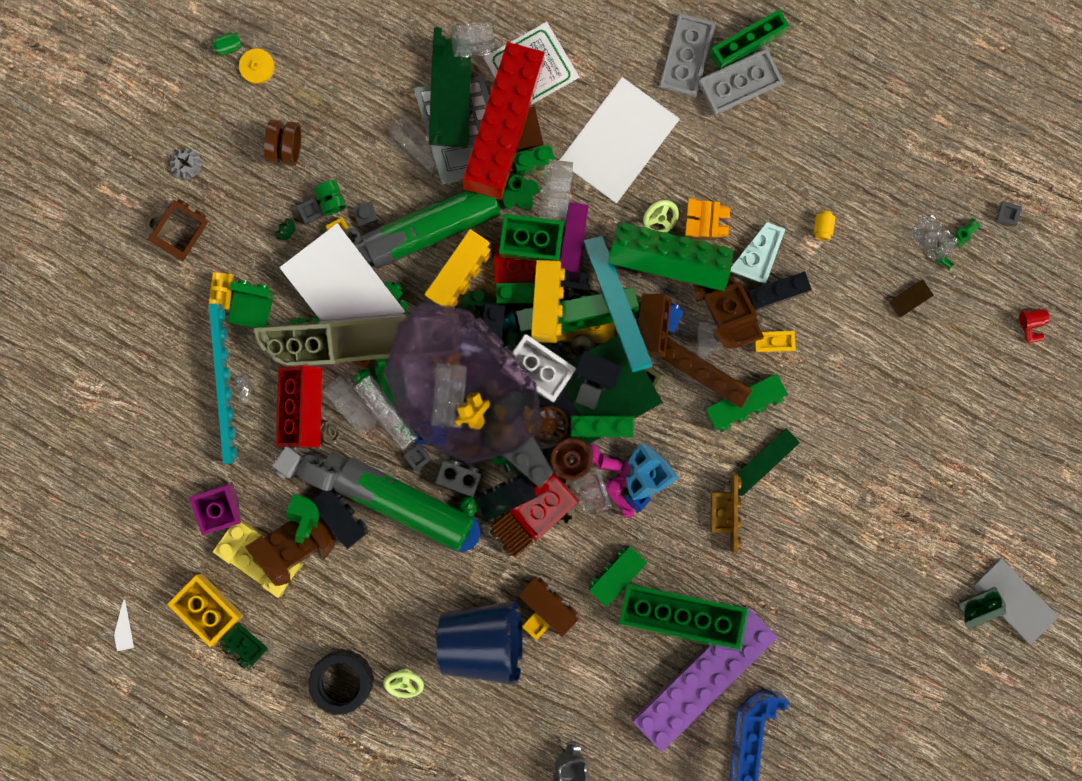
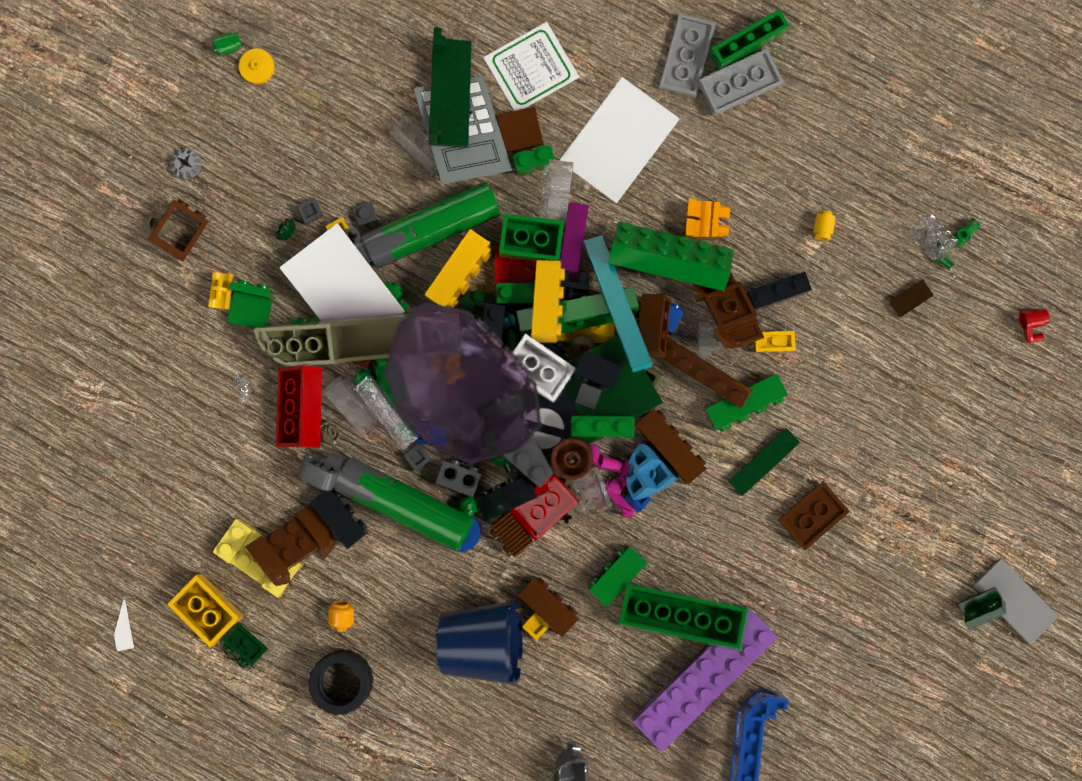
(216, 508): magenta slope -> none
(224, 392): teal plate -> none
(282, 142): reddish brown wheel -> none
(288, 463): light grey brick -> none
(304, 512): green brick -> none
(327, 191): green wheel -> none
(341, 615): none -> light orange head
(403, 681): yellowish green piece -> none
(448, 394): clear brick -> none
(472, 39): clear brick -> none
(472, 411): yellow hips -> none
(503, 121): red brick -> none
(522, 195): green plate -> none
(551, 425): reddish brown wheel -> none
(657, 214): yellowish green piece -> none
(670, 446): none -> reddish brown brick
(725, 512): pearl gold bracket -> none
(759, 255): light aqua wing -> none
(813, 515): none -> reddish brown plate
(1008, 213): dark grey plate -> none

